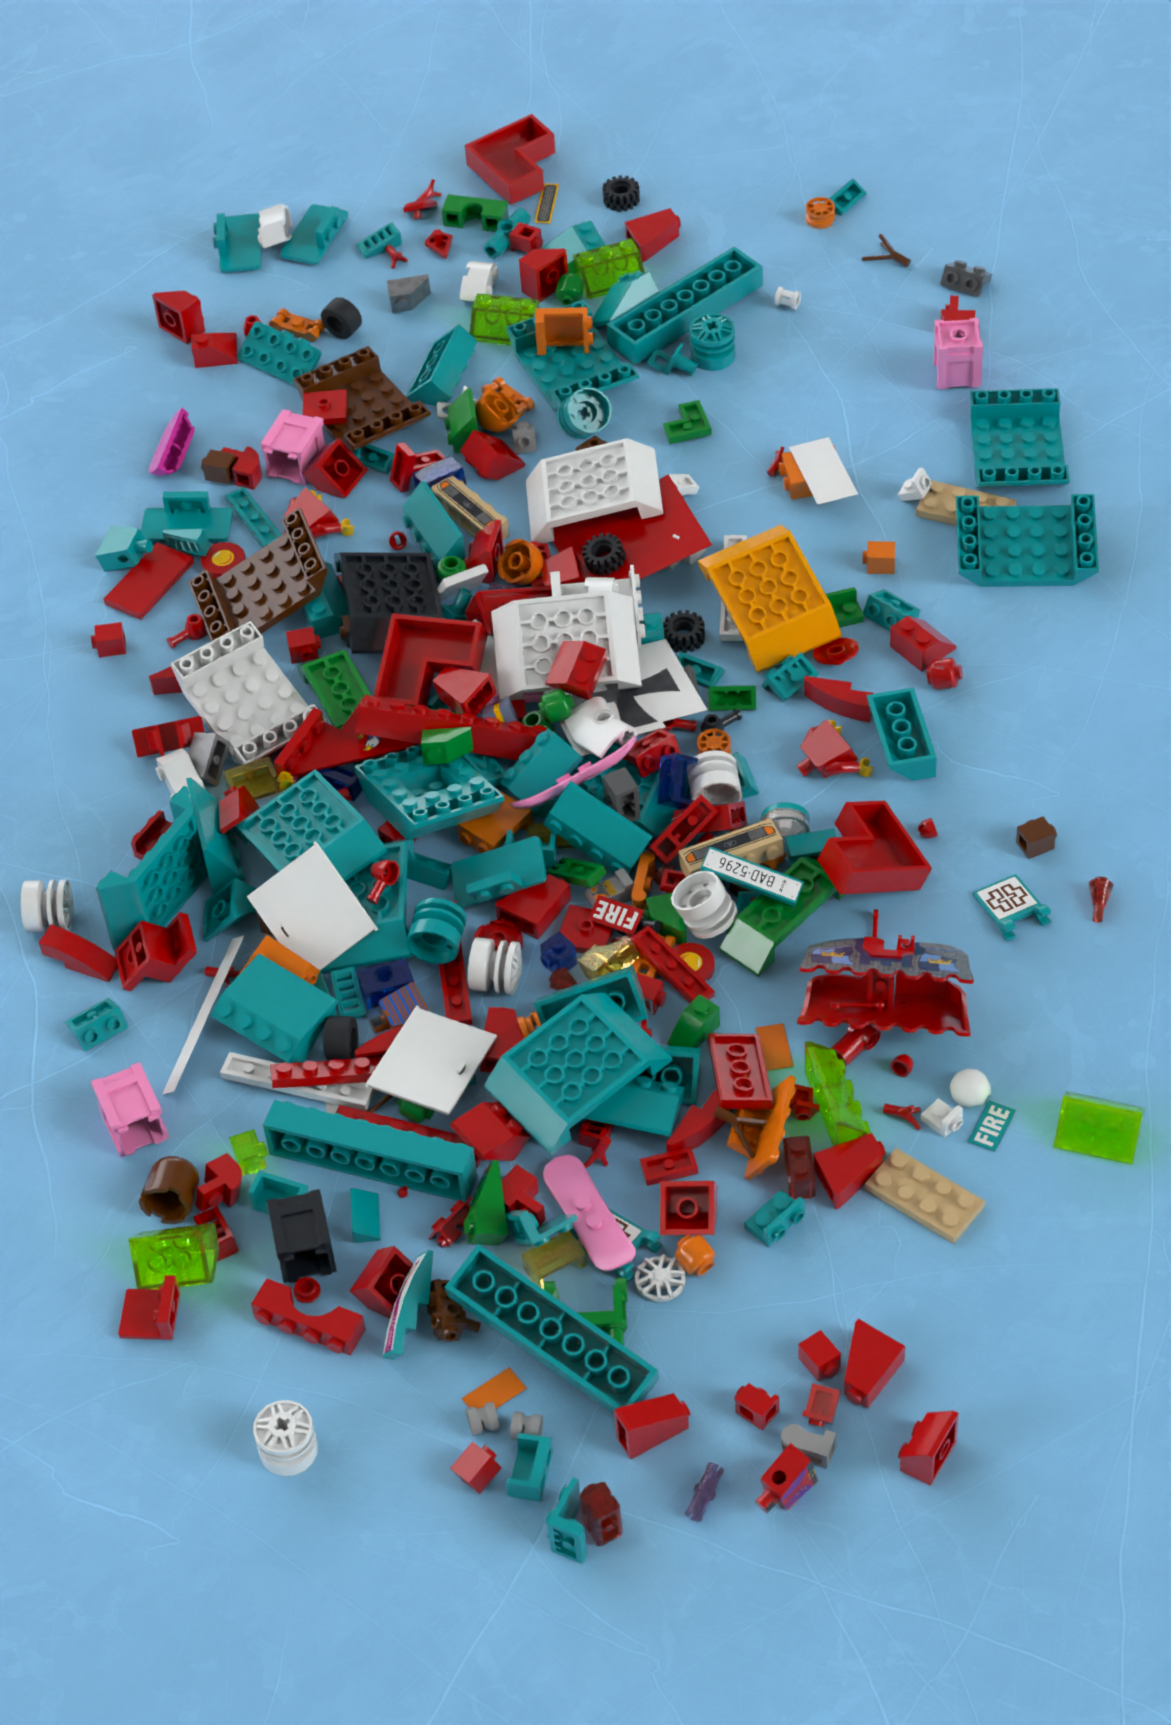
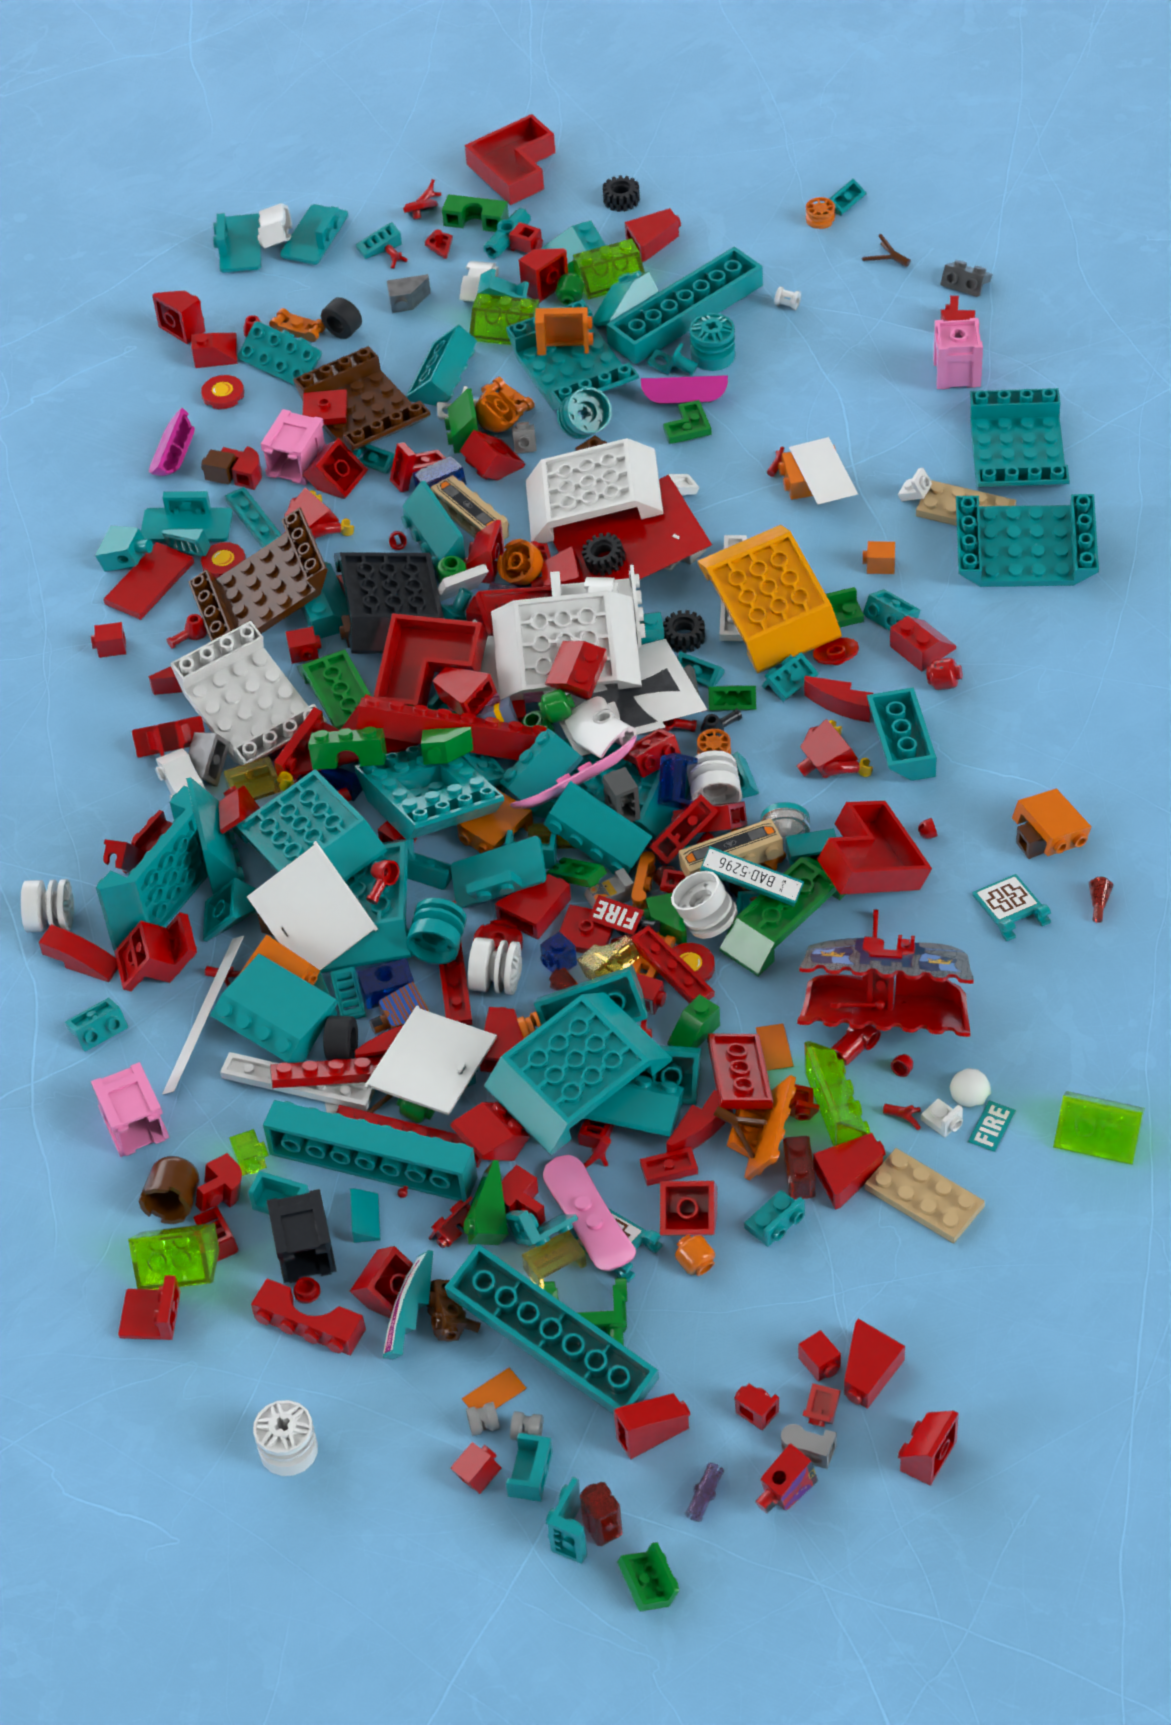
(127, 855): none -> red hinge
(222, 391): none -> red tile
(365, 743): none -> green arch
(494, 285): none -> teal panel
(546, 203): sticker -> none
(649, 1578): none -> green bracket
(660, 1278): white wheel -> none
(684, 389): none -> dark pink brick
(1054, 820): none -> orange panel

